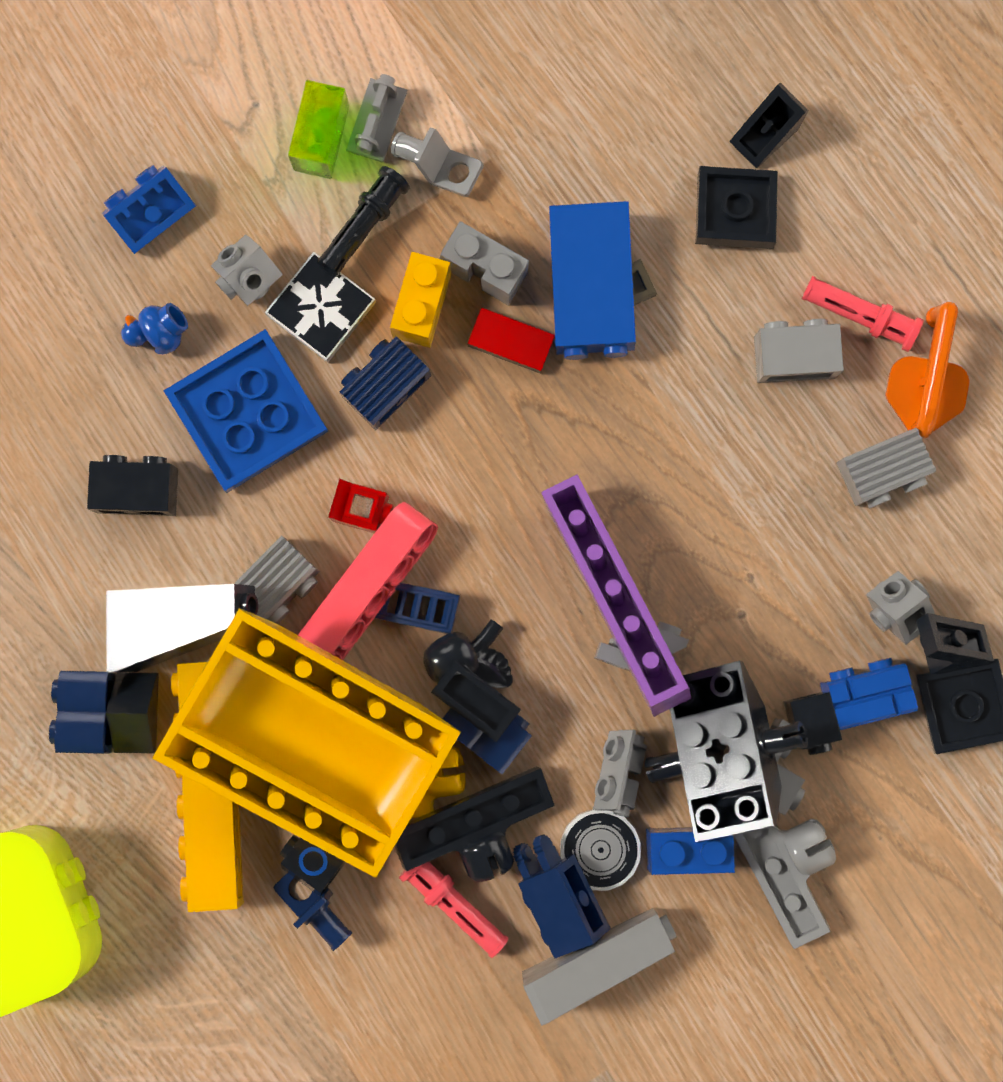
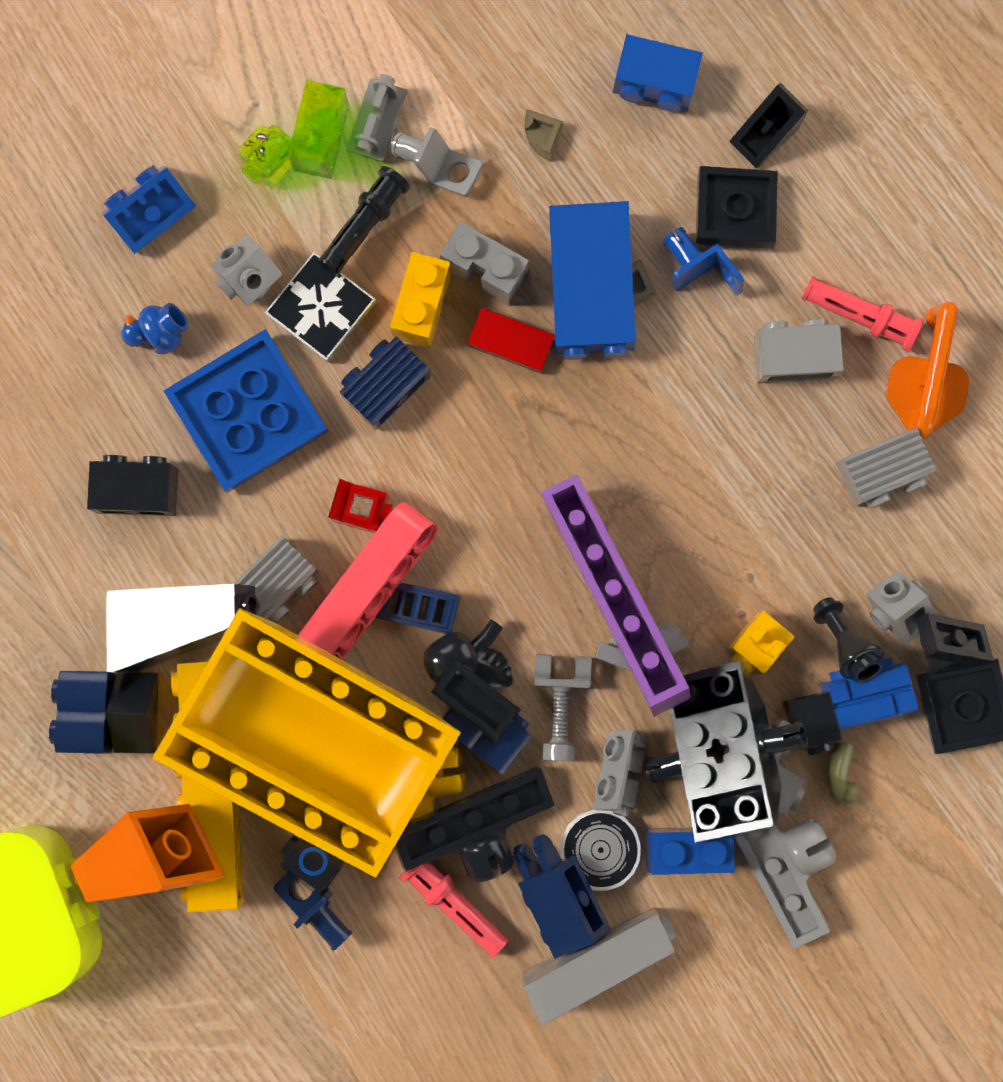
(147, 855): none -> orange slope
(265, 154): none -> clear neon green head
(542, 133): none -> dark tan tile
(559, 747): none -> light grey bar
(657, 73): none -> blue piece
(698, 263): none -> blue bracket
(760, 643): none -> yellow brick
(839, 772): none -> olive arm
(856, 654): none -> black piece

